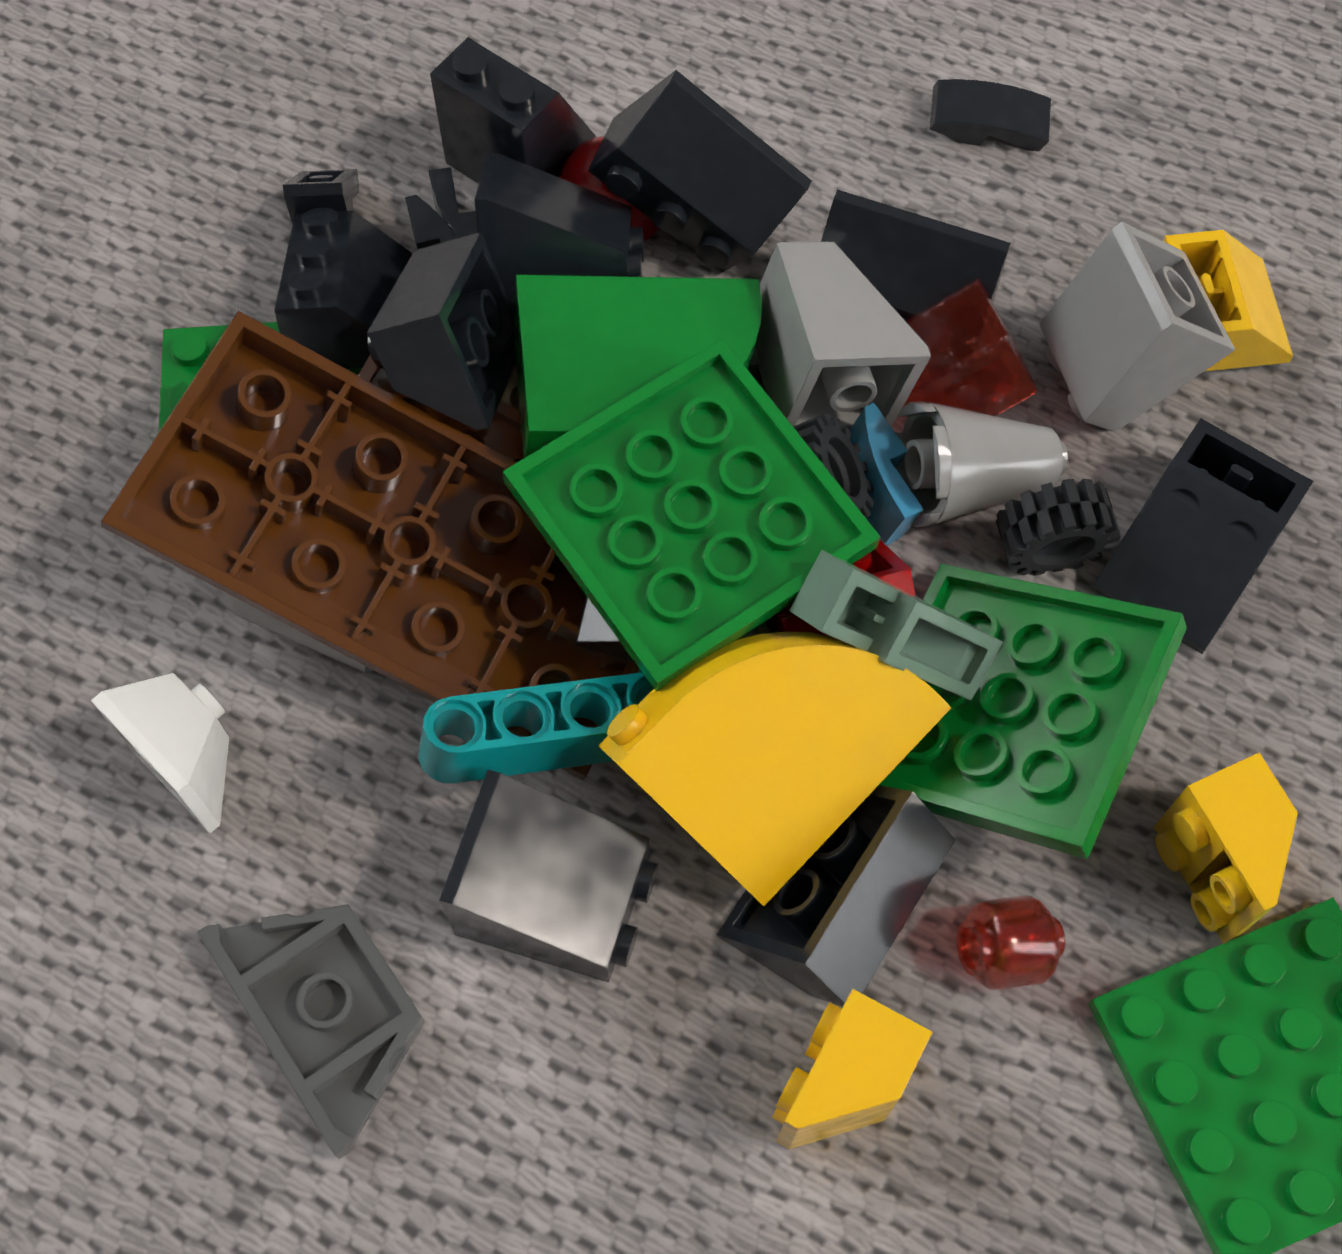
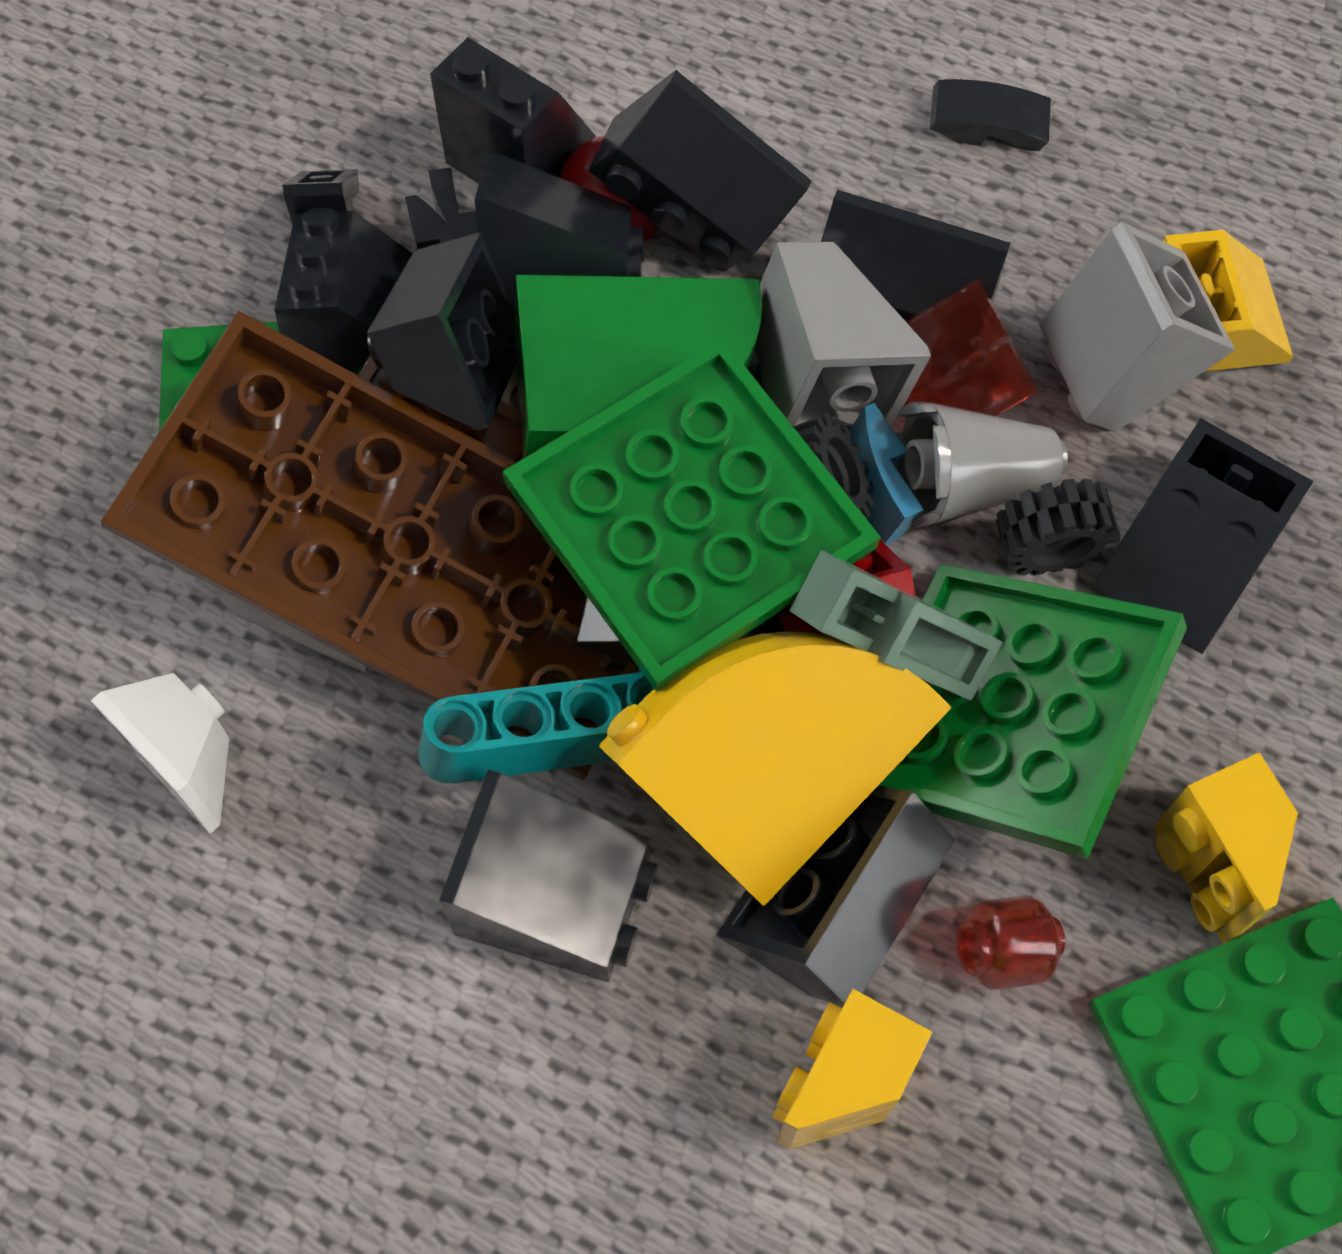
(322, 1010): dark grey wing -> none

